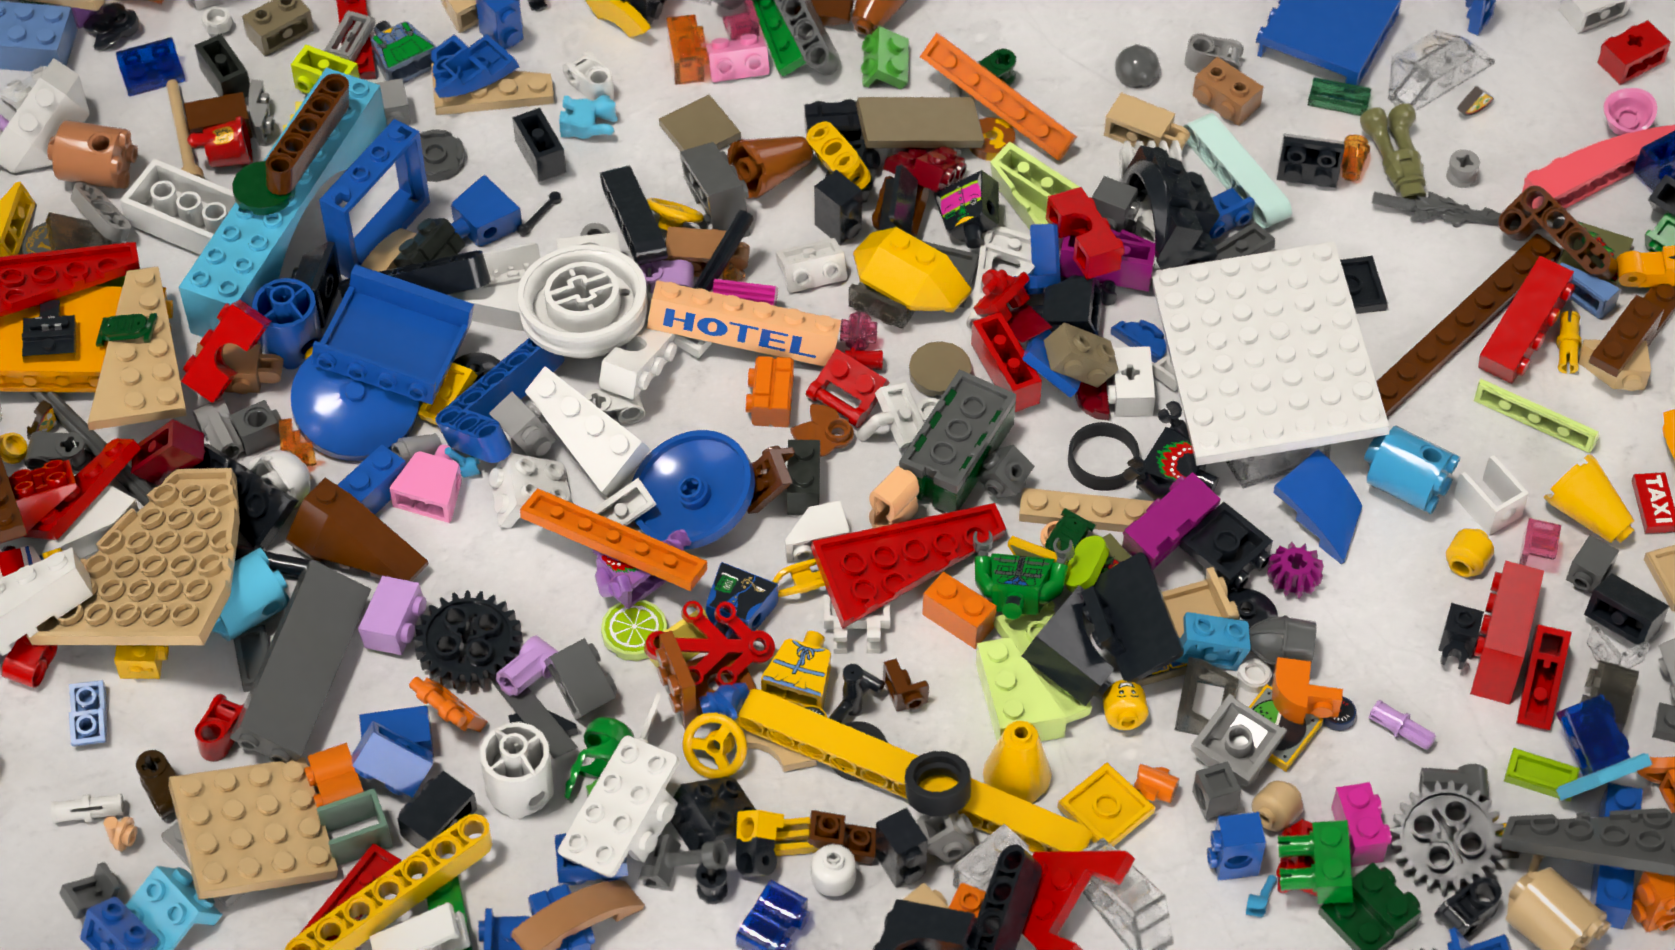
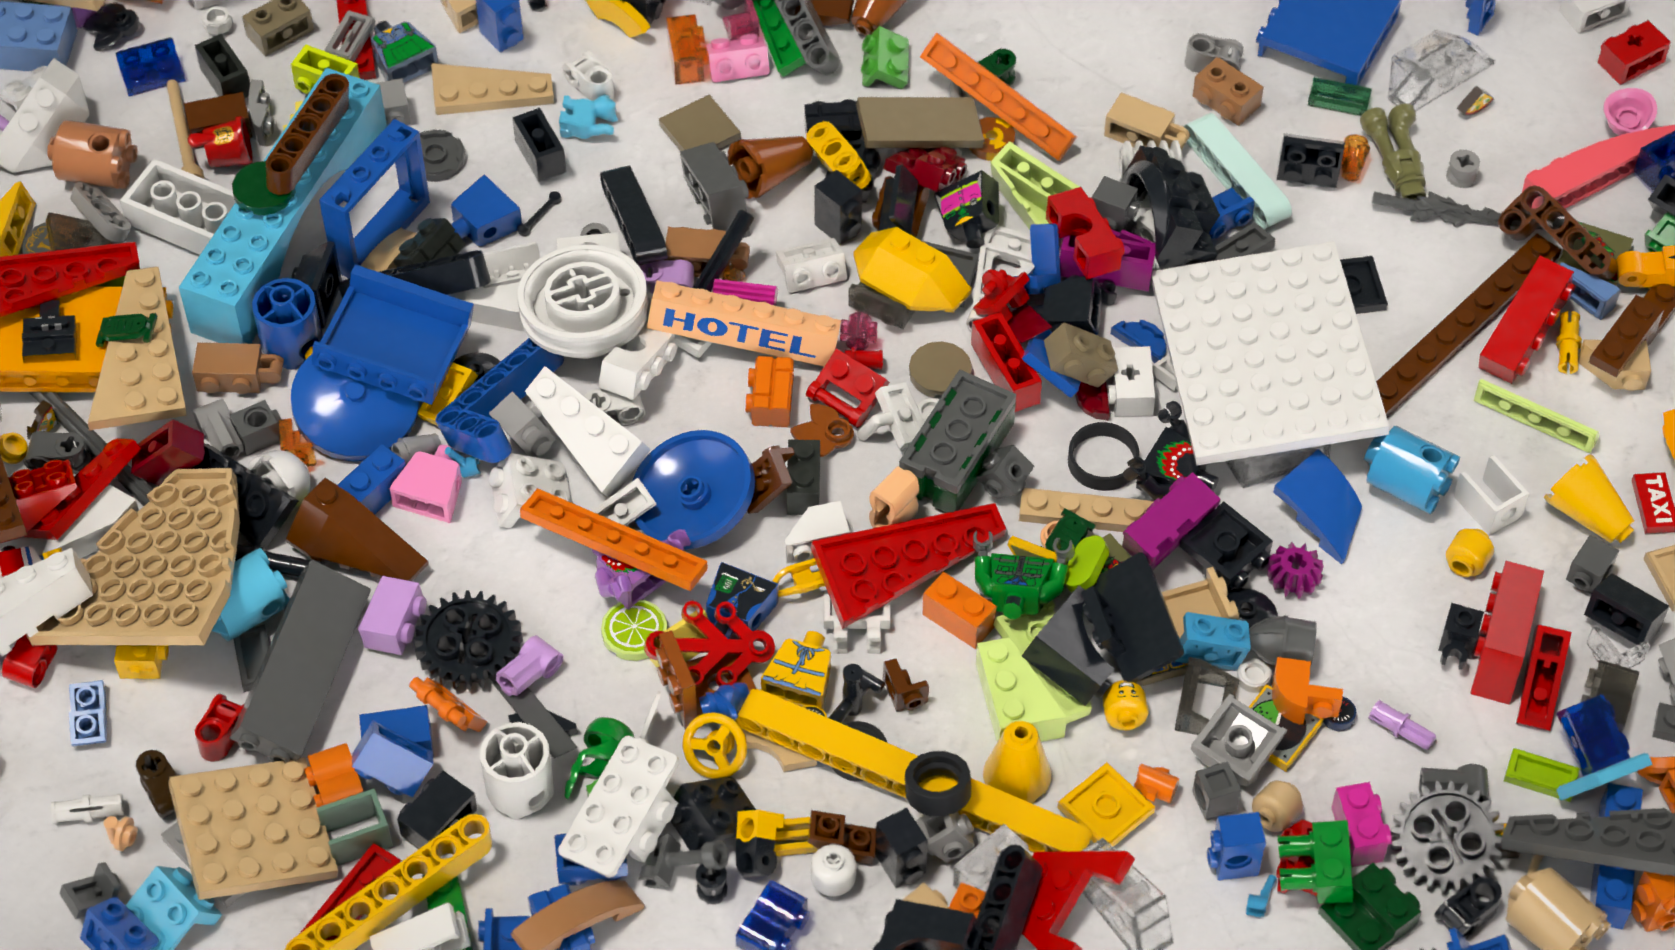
(208, 371): red arch -> none
(468, 69): blue slope -> none
(581, 678): dark grey brick -> none
(673, 213): yellow piece -> none
(1137, 66): dark grey hair -> none
(1539, 540): clear pink panel -> none

